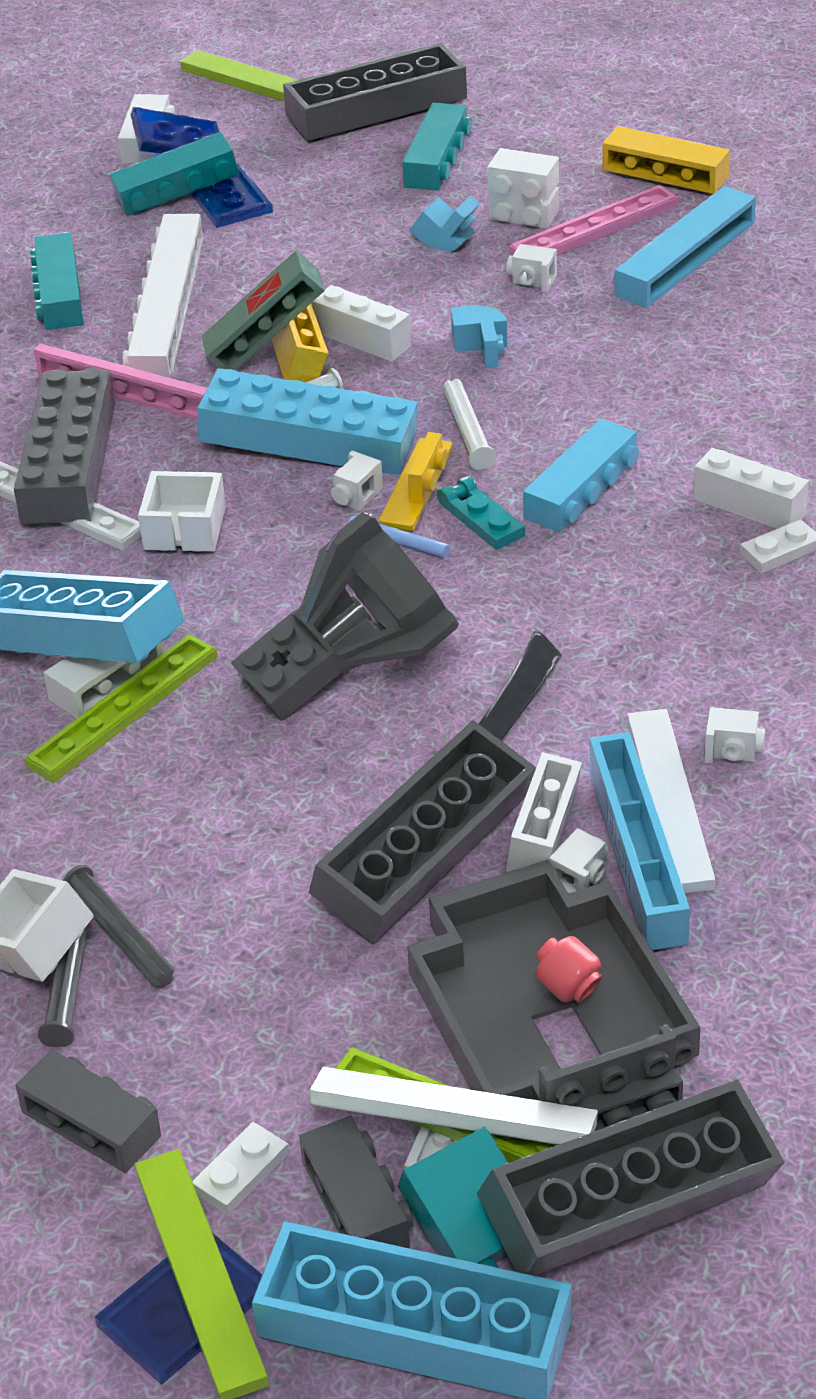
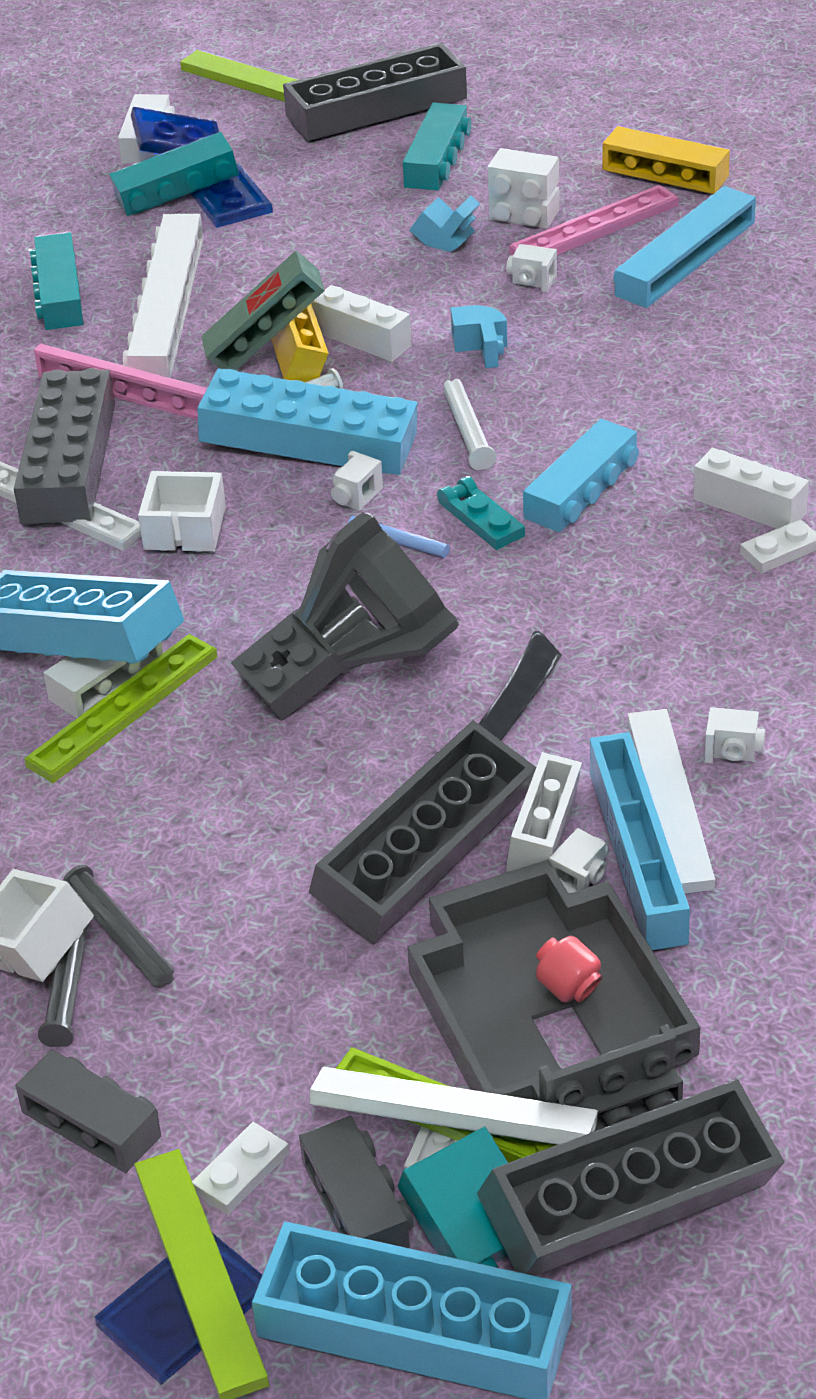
(416, 482): yellow bracket -> none

